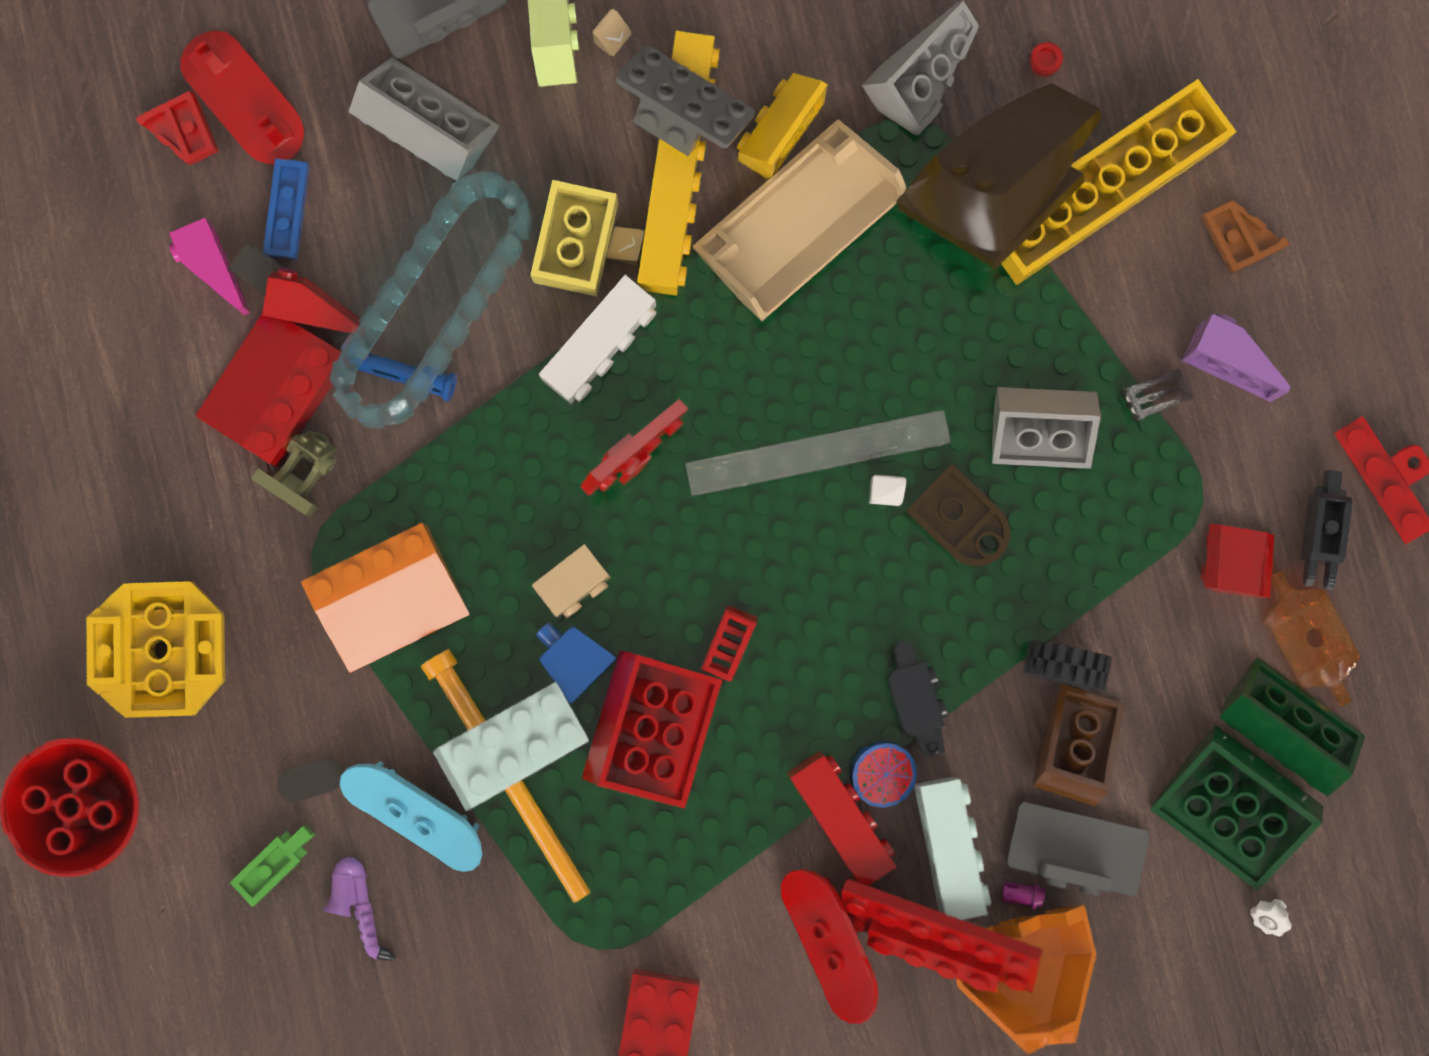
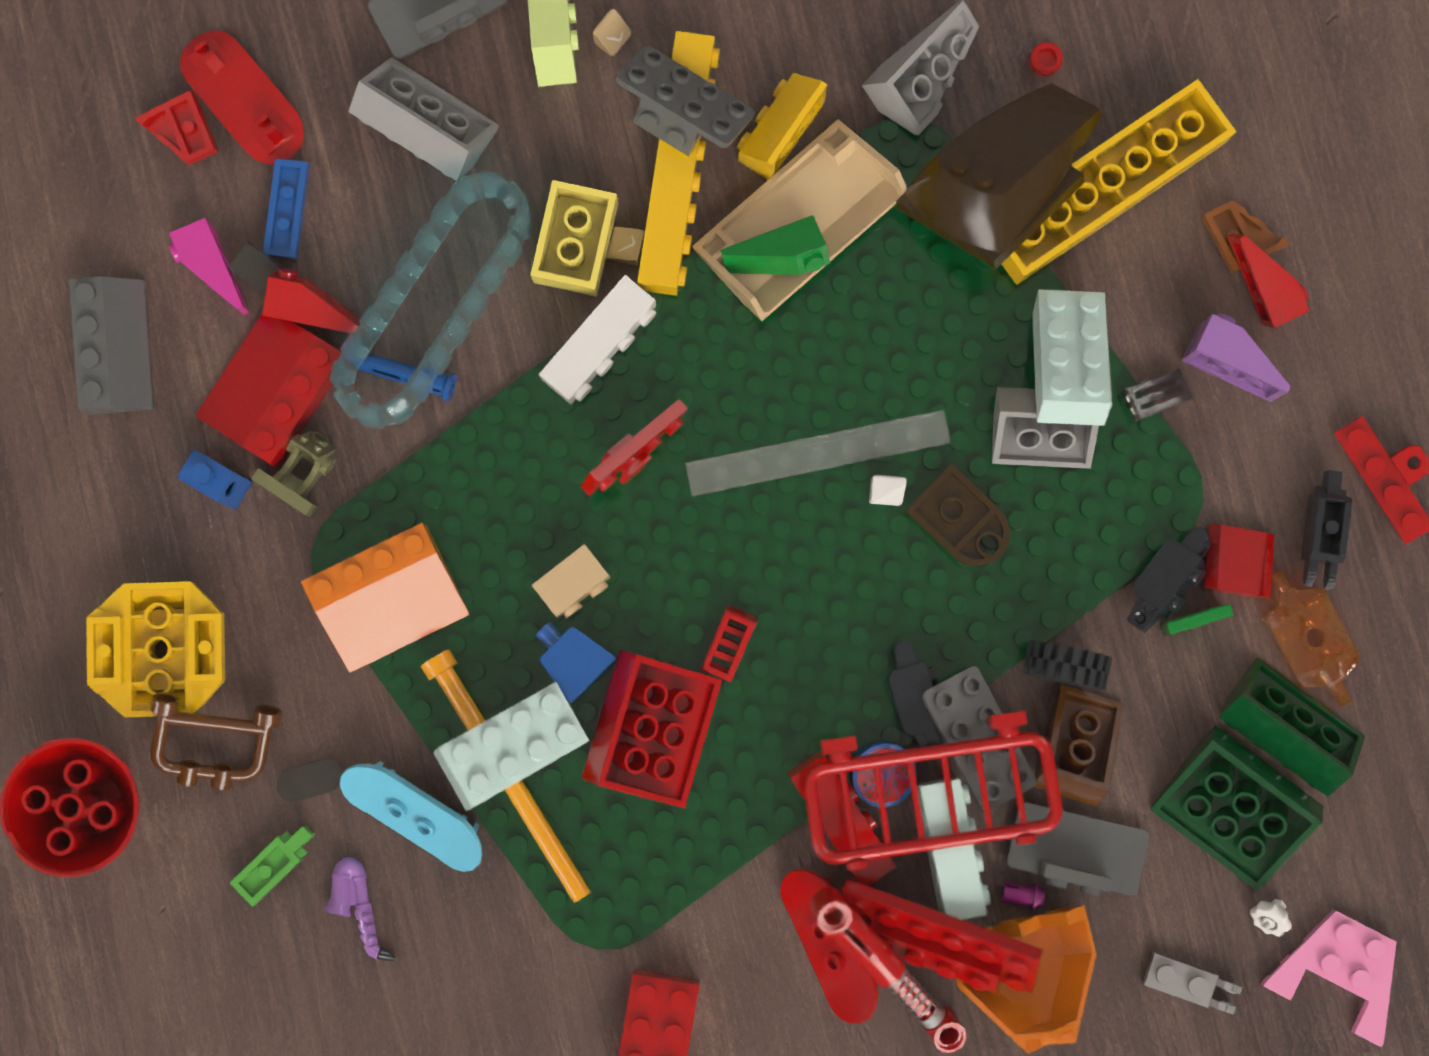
(111, 345): none -> dark grey slope
(214, 479): none -> blue torso
(221, 774): none -> reddish brown bar
(782, 251): none -> green slope
(886, 967): none -> red piece
(960, 714): none -> dark grey bracket
(1008, 737): none -> red bar
(1071, 357): none -> light aqua brick
(1169, 578): none -> black hinge
(1187, 982): none -> light grey hinge
(1196, 619): none -> green tile
(1272, 289): none -> red slope
(1350, 958): none -> bright pink wing

